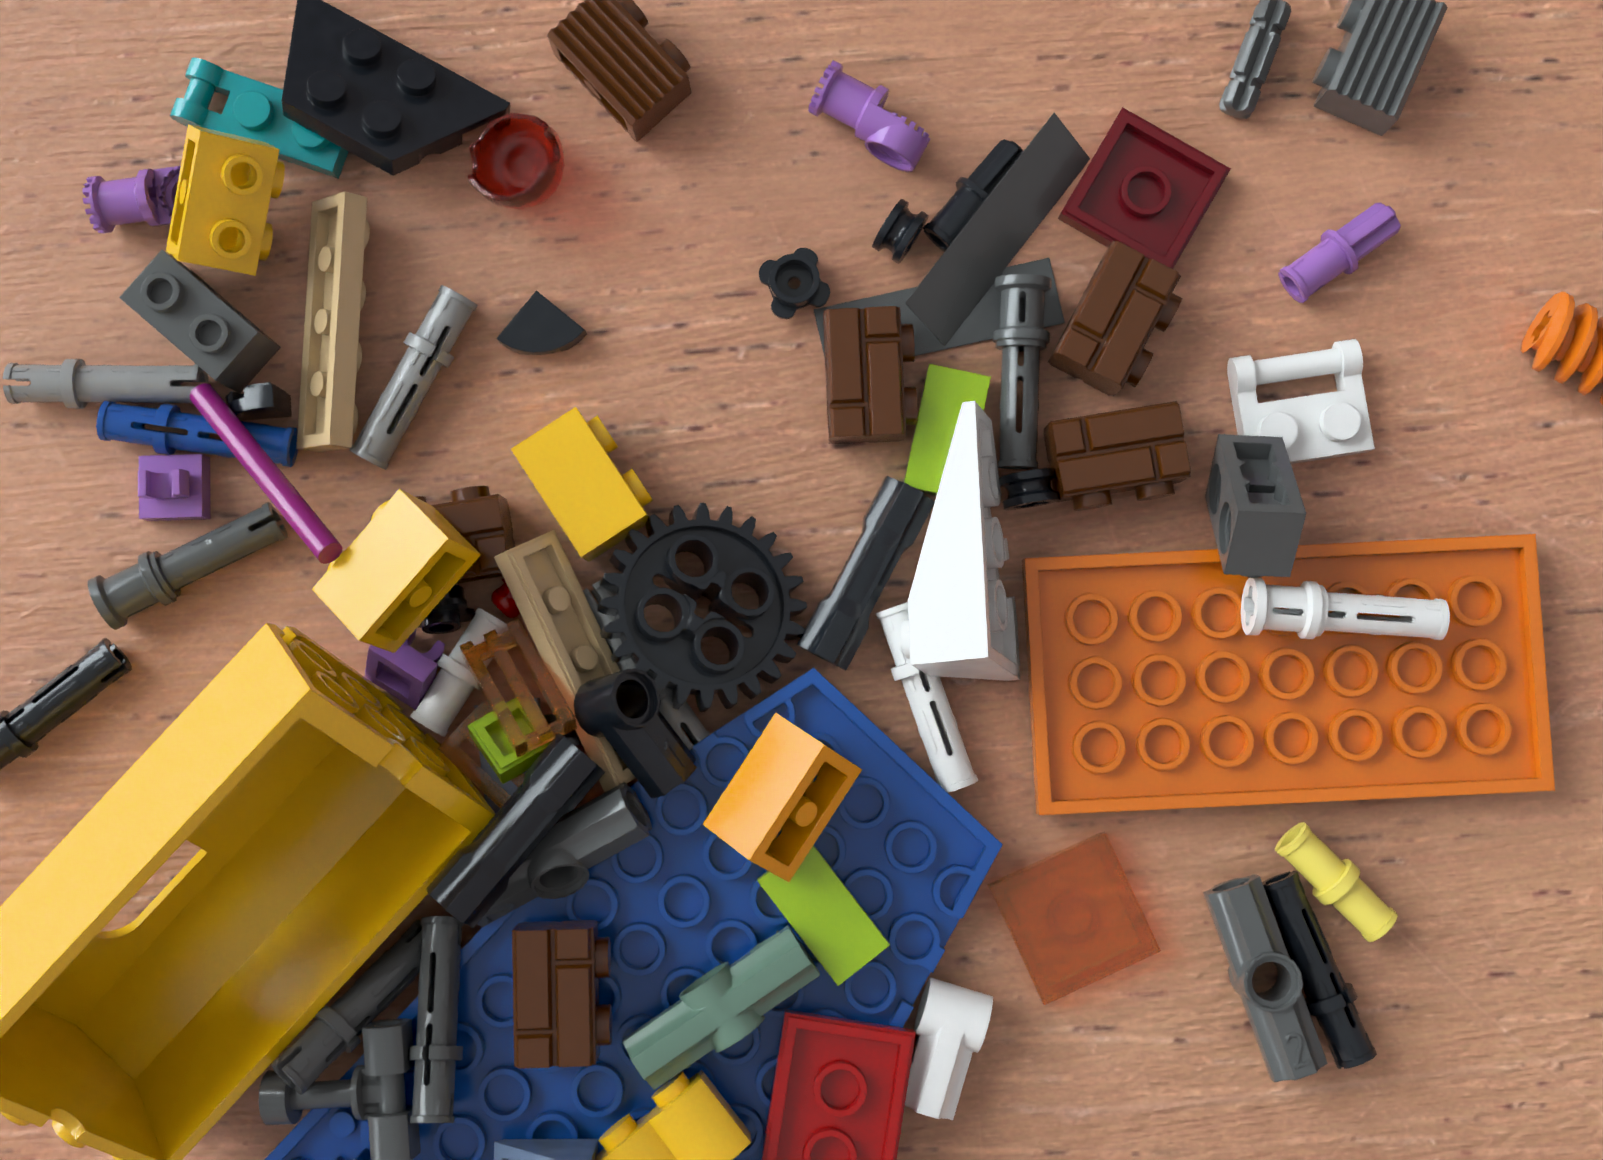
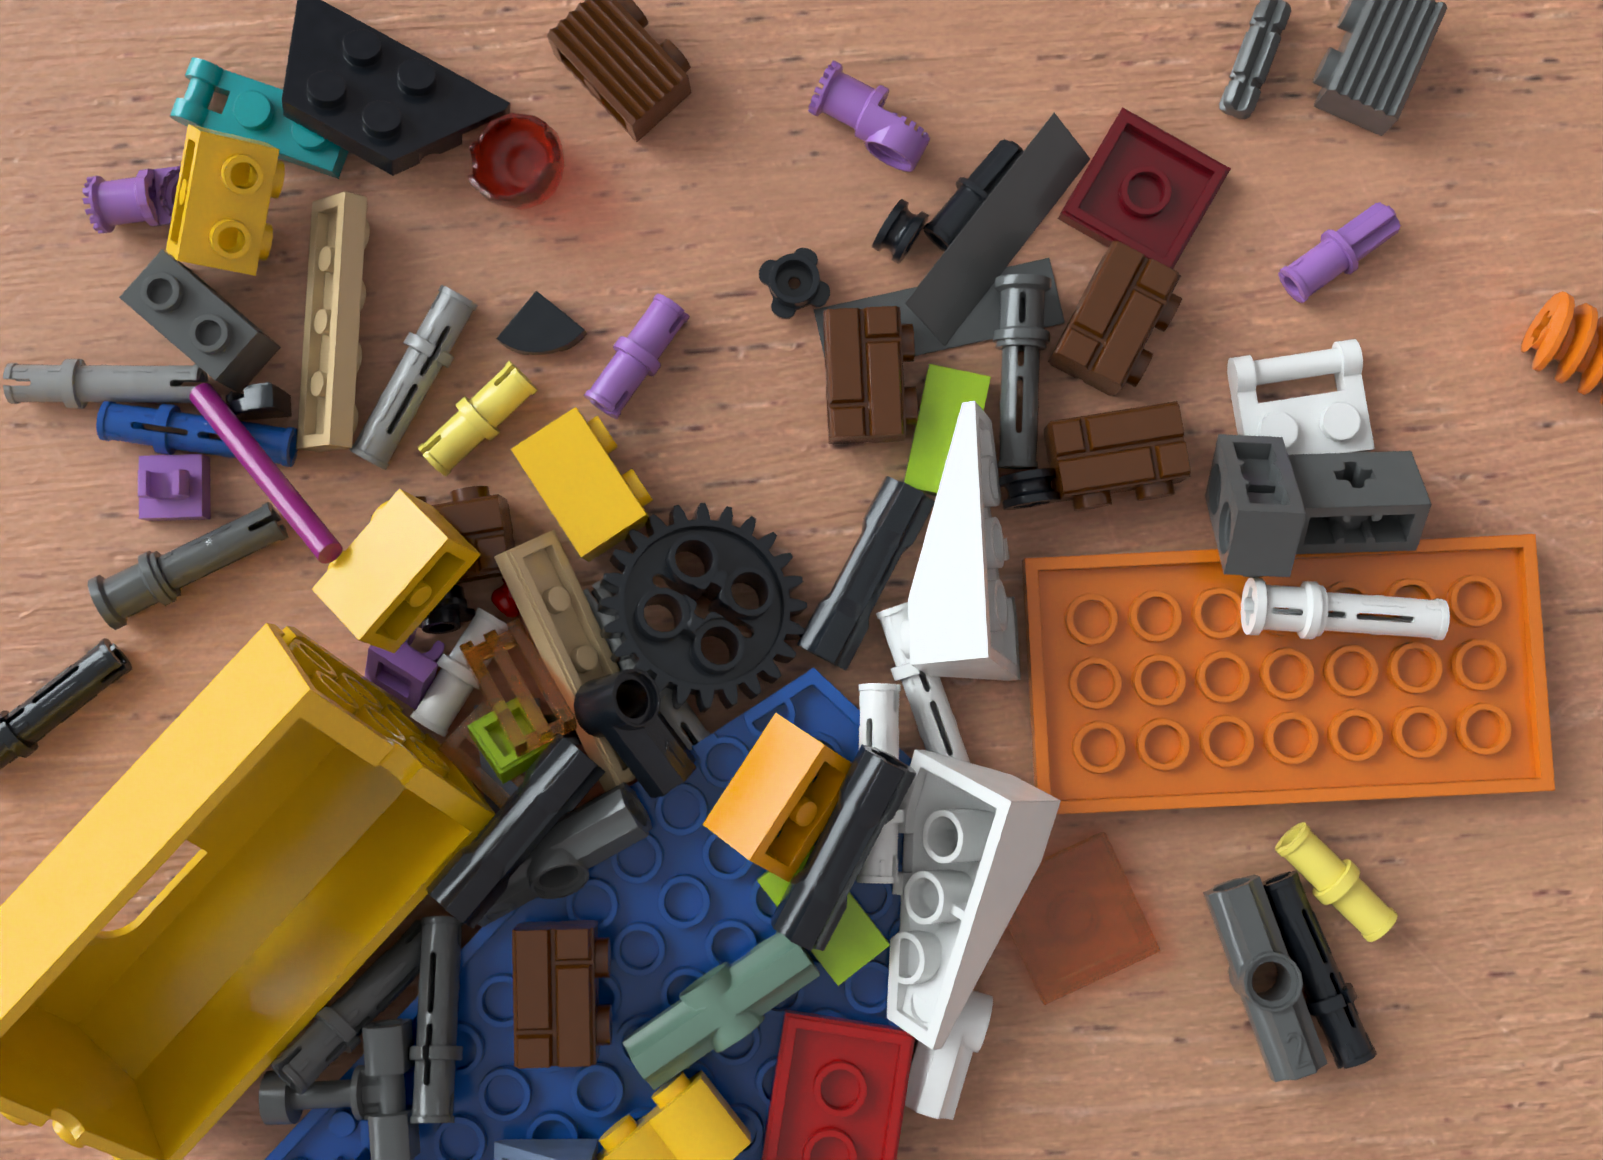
(477, 419): none -> light yellow pin
(637, 356): none -> medium lavender pin
(864, 805): none -> black axle
(881, 730): none -> white pin
(964, 869): none -> white wedge
(1360, 502): none -> dark grey brick

